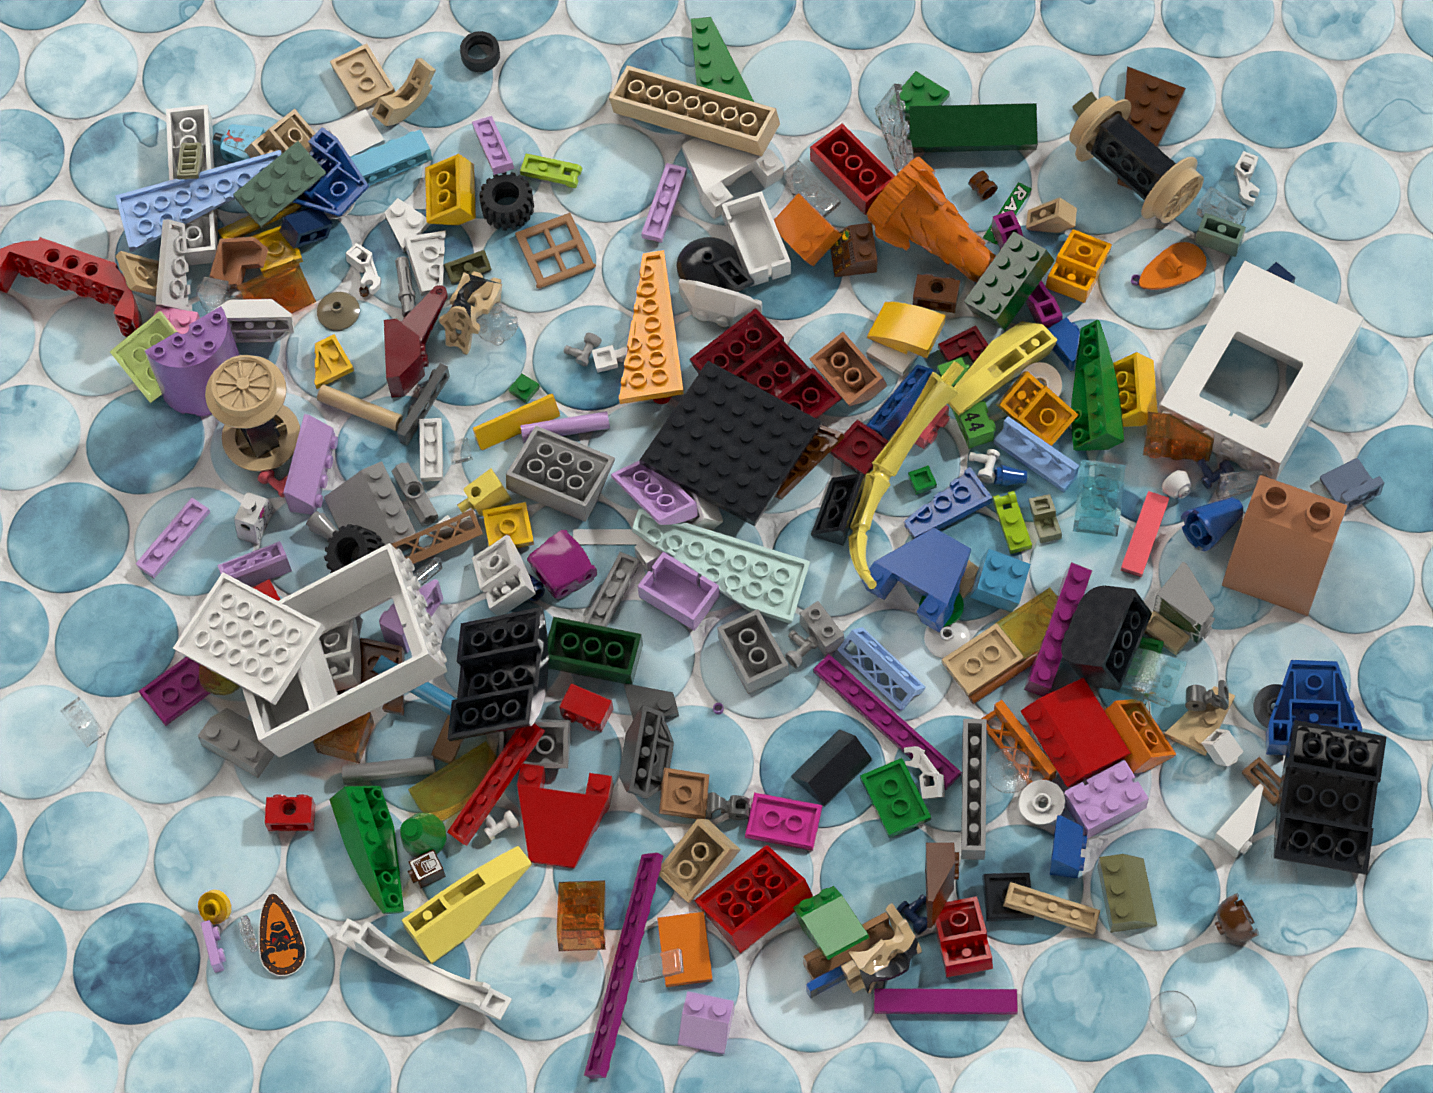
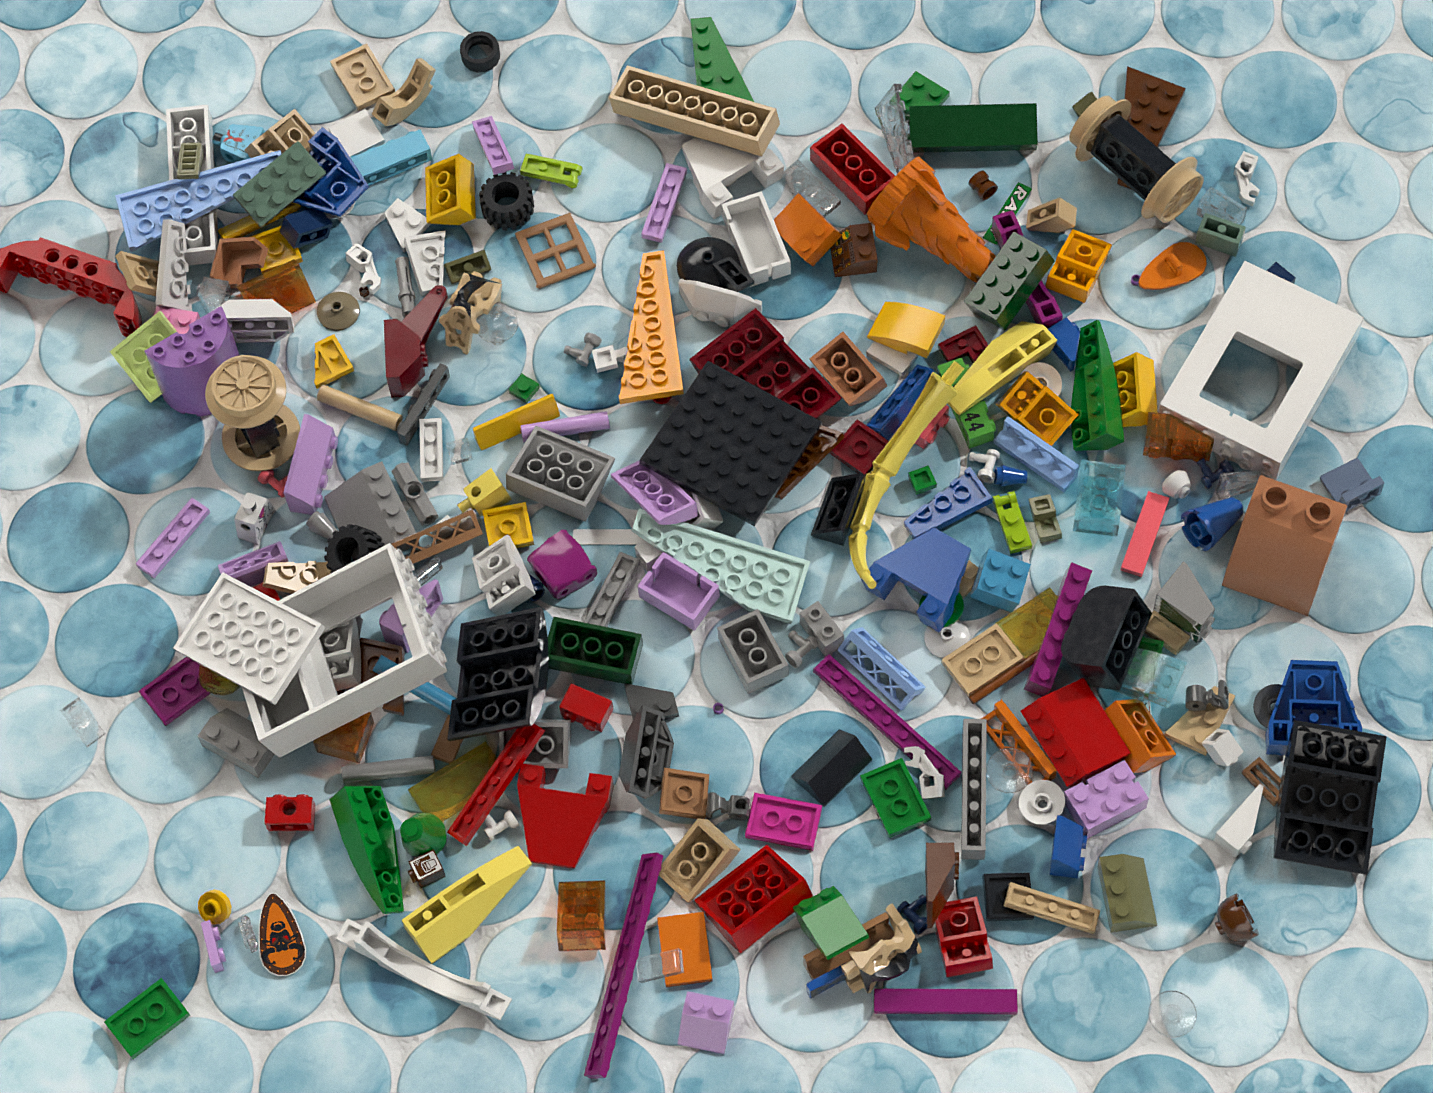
(147, 1018): none -> green plate
(293, 576): none -> tan wing
(943, 301): reddish brown brick -> none

